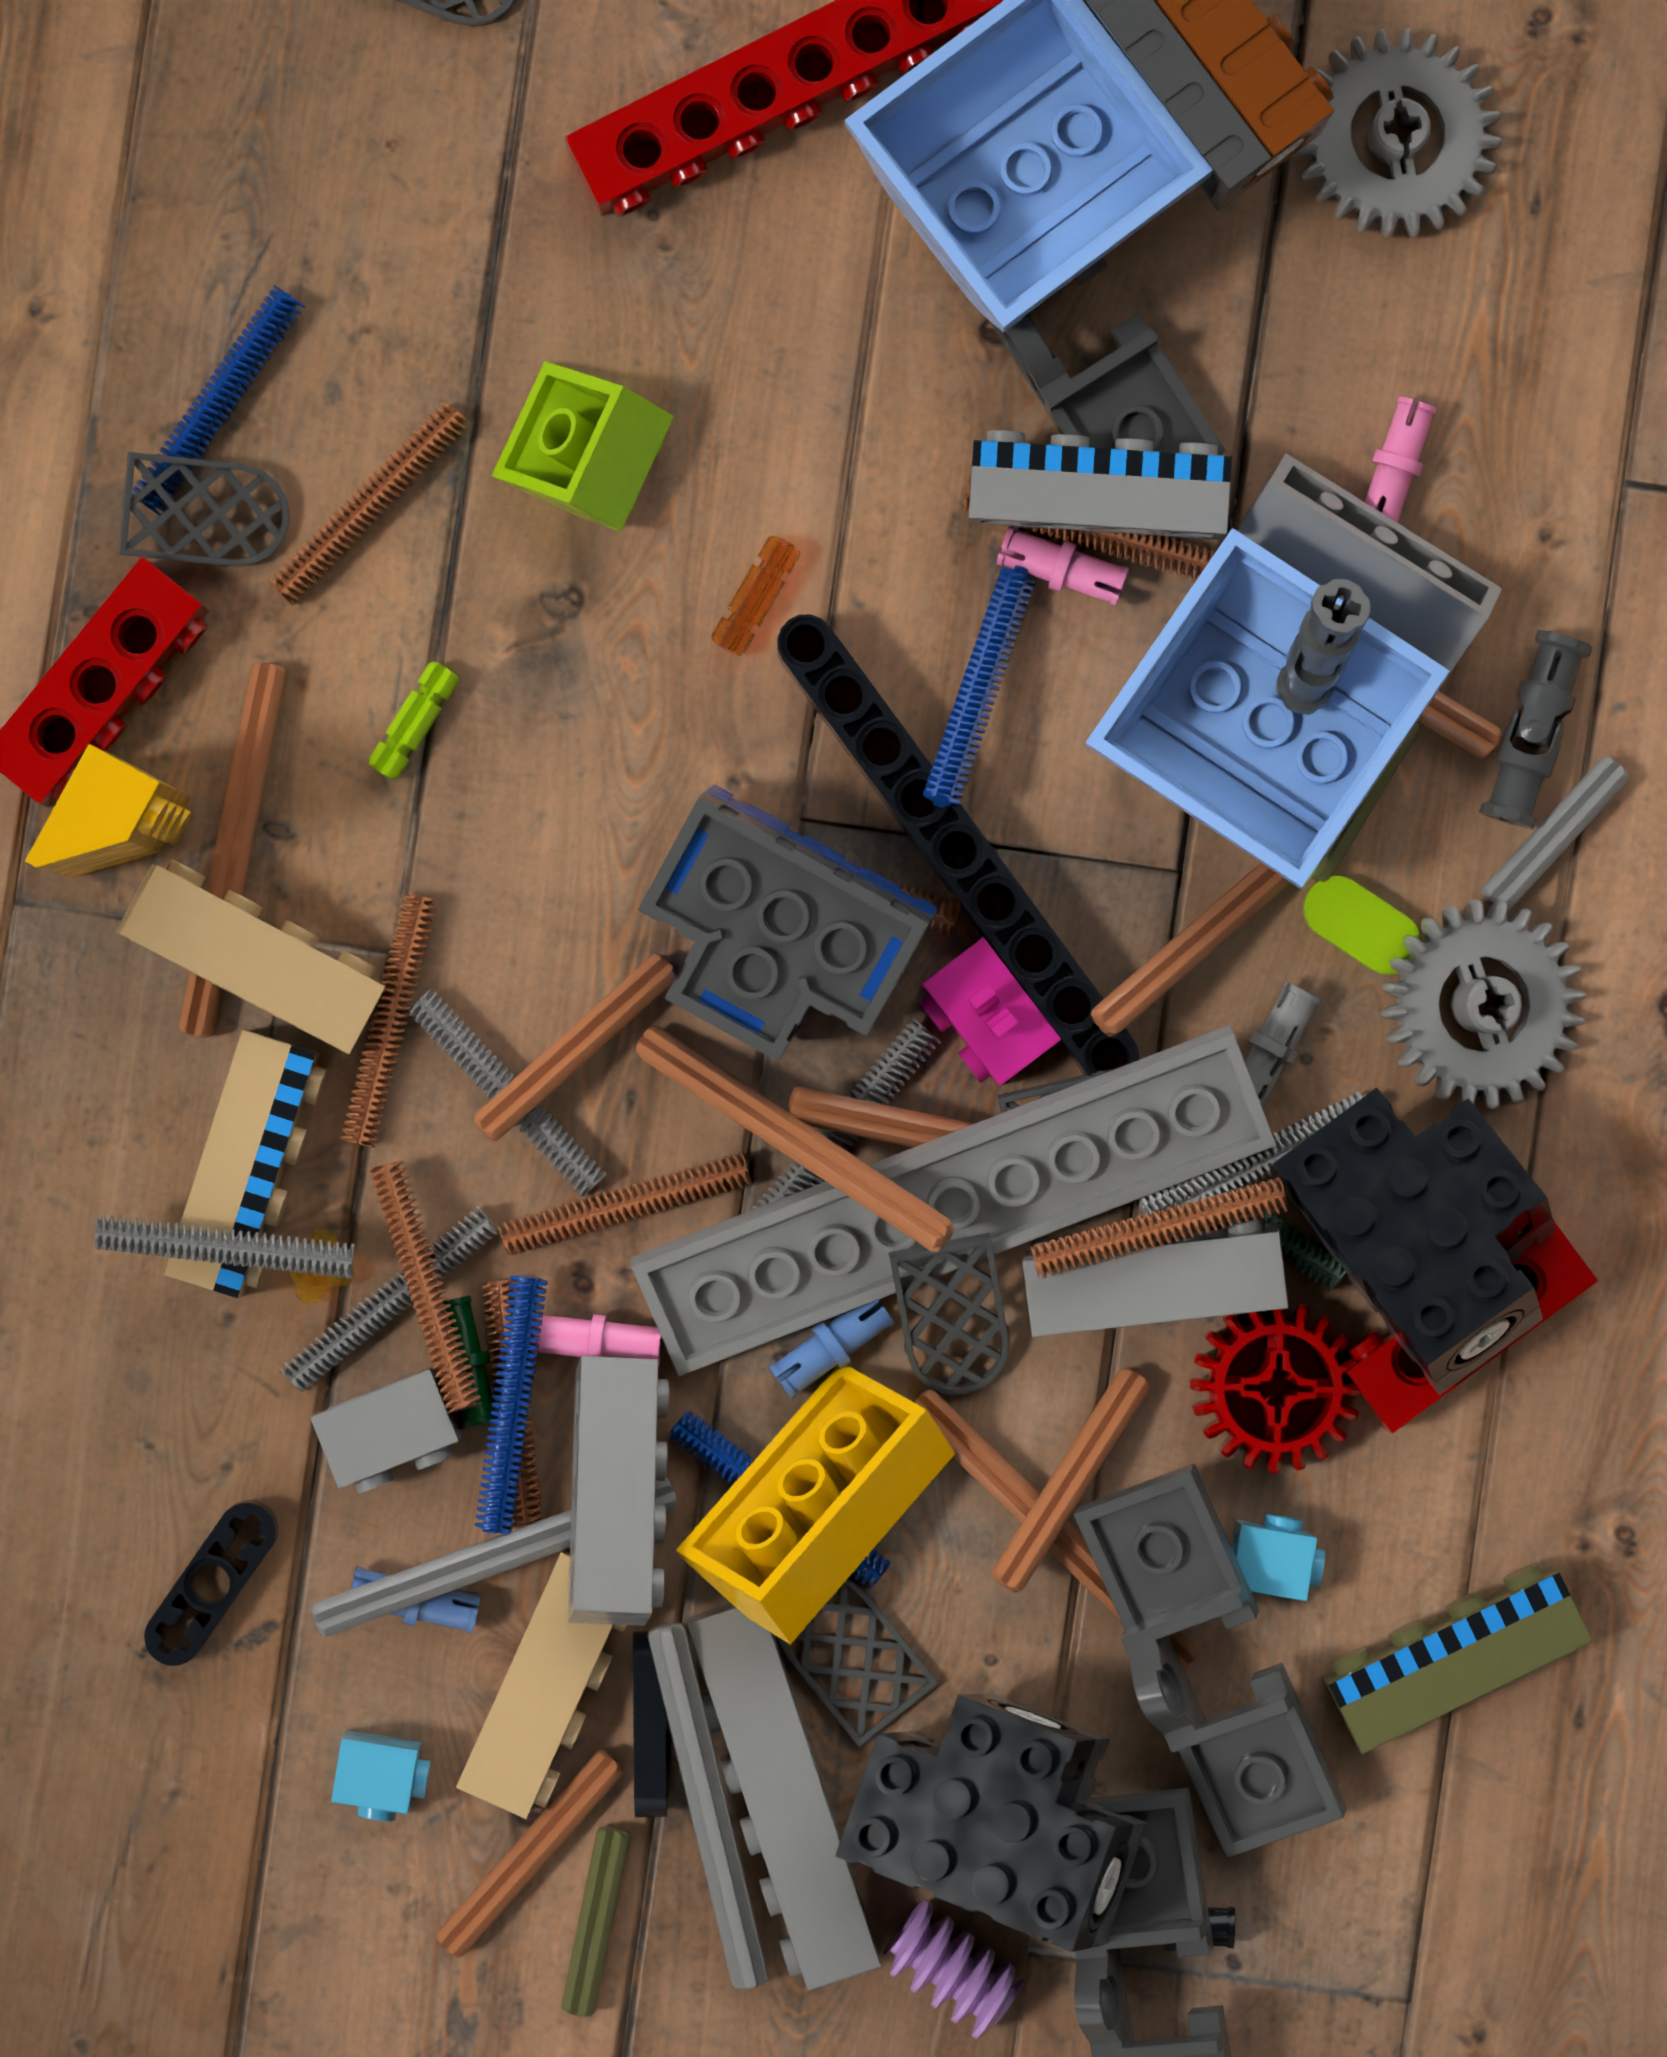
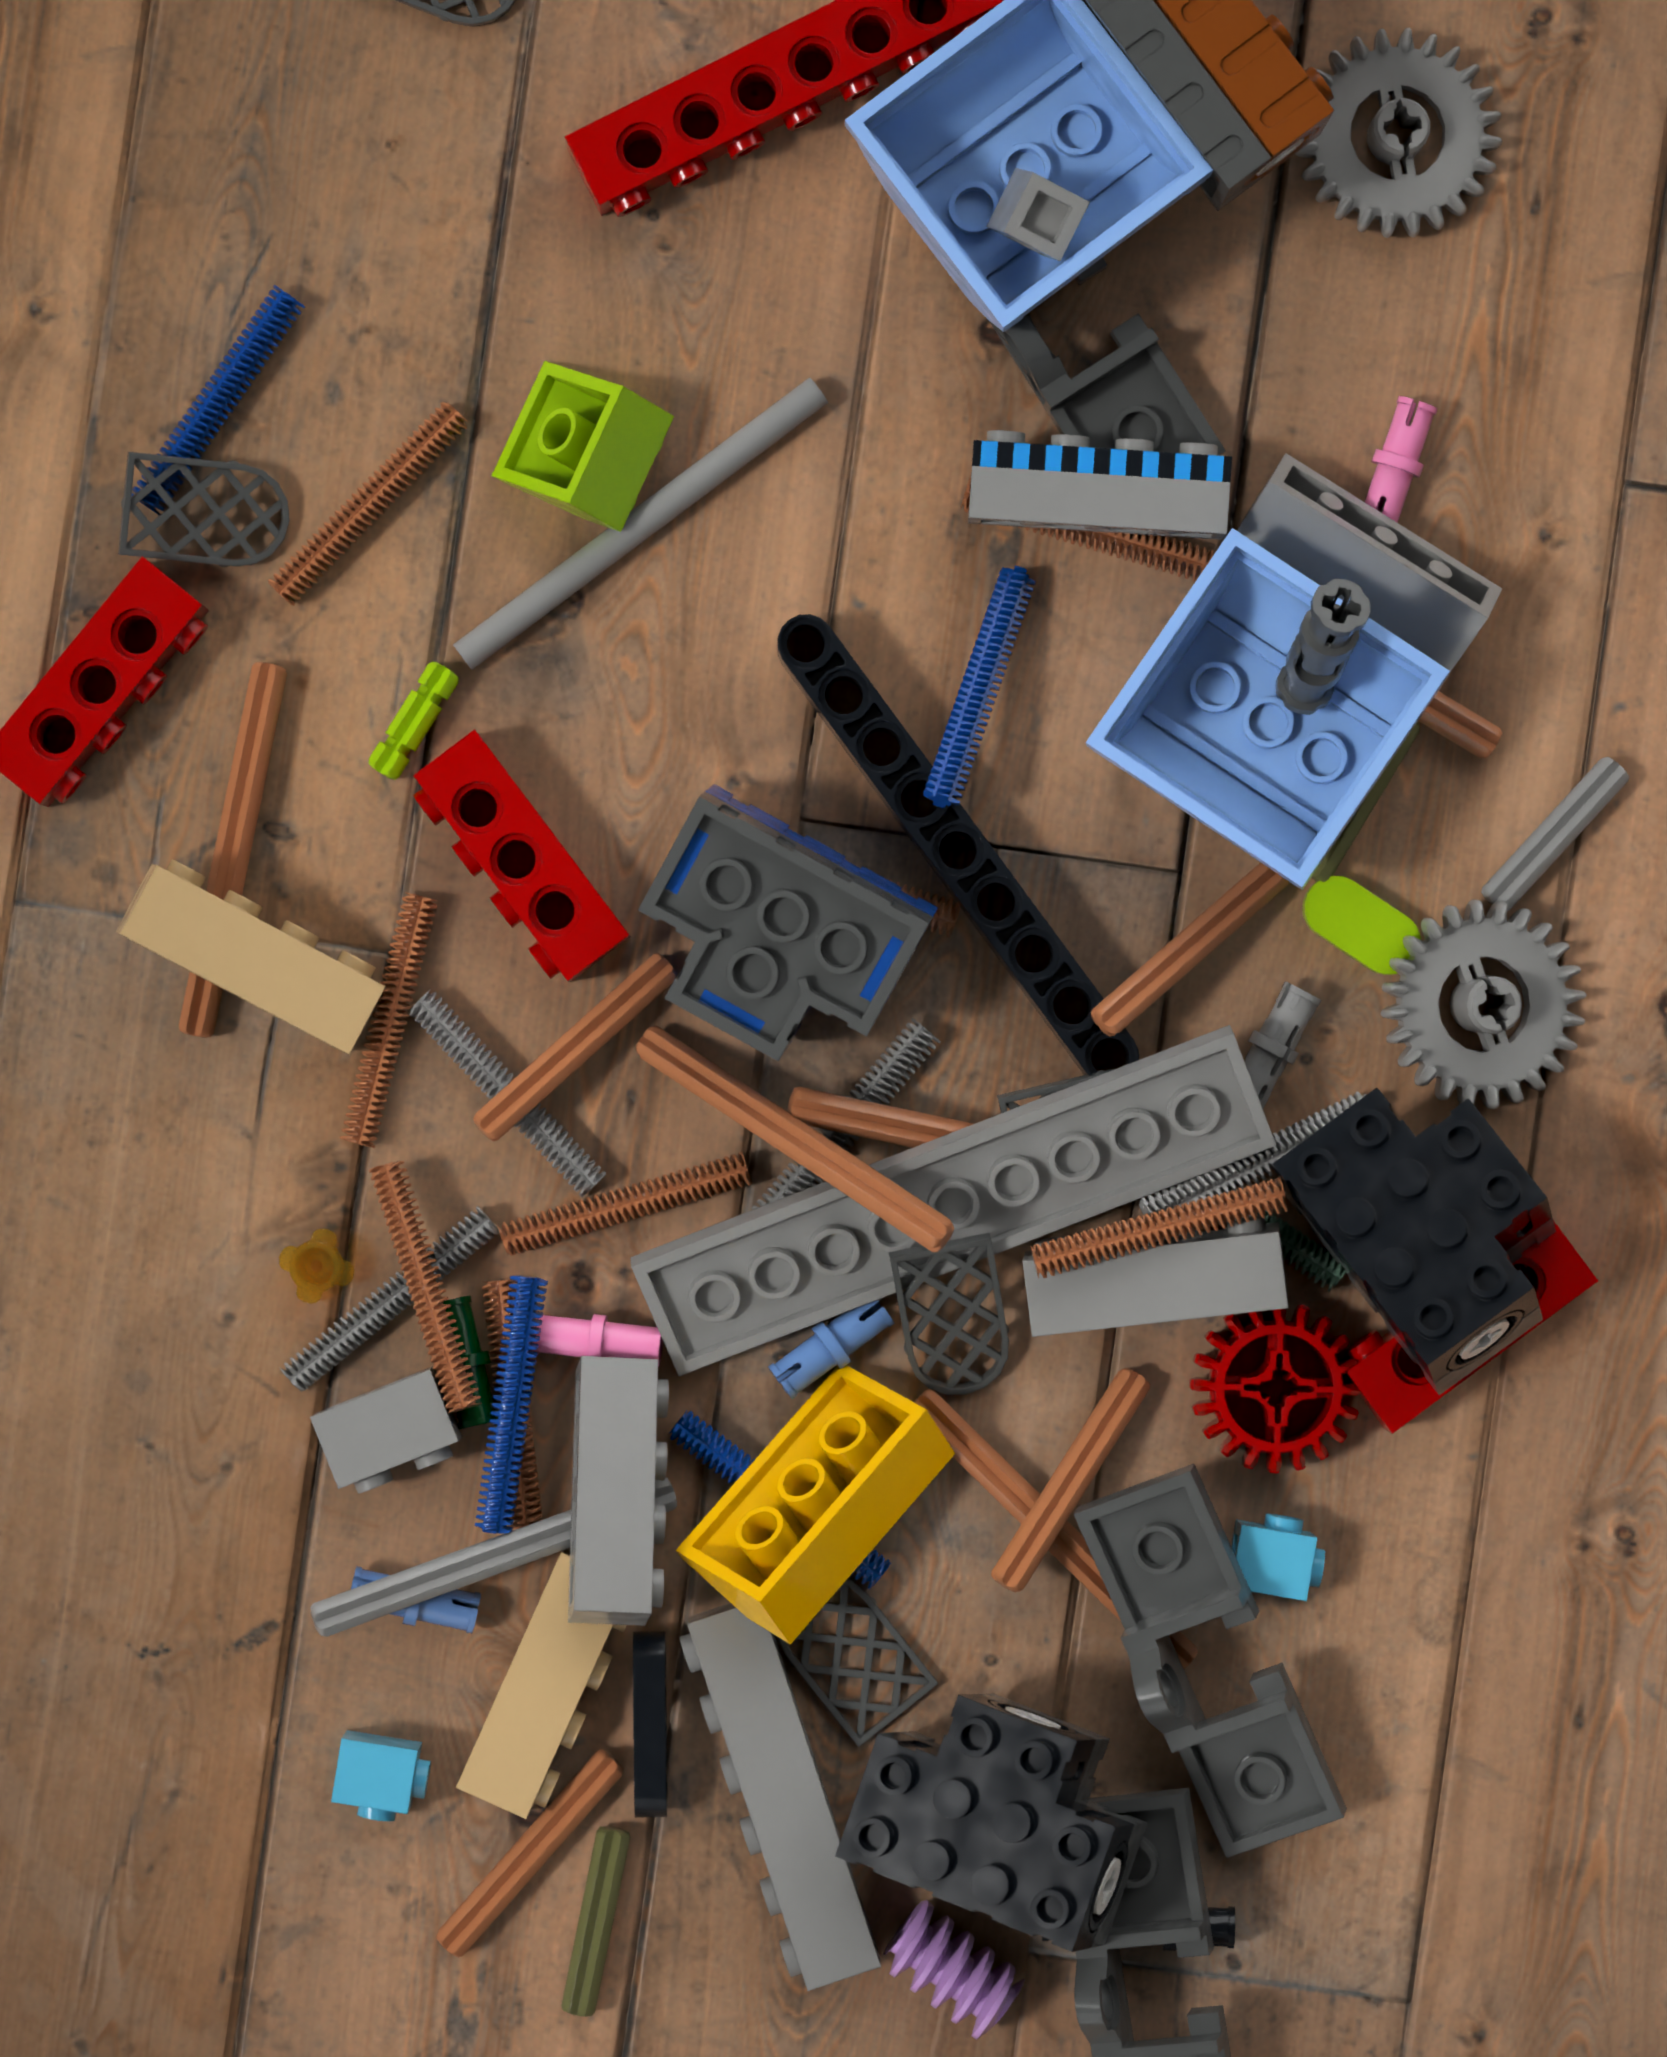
(108, 817): yellow slope -> none
(198, 1631): black beam -> none
(224, 1247): light grey axle -> none
(248, 1152): tan brick -> none
(474, 768): none -> red brick
(641, 523): none -> light grey piece
(708, 1805): light grey axle -> none
(756, 595): clear orange axle -> none
(988, 1013): dark pink brick -> none
(1038, 214): none -> light grey brick
(1063, 565): bright pink pin -> none
(1456, 1657): olive brick -> none
(1537, 726): dark grey piece -> none

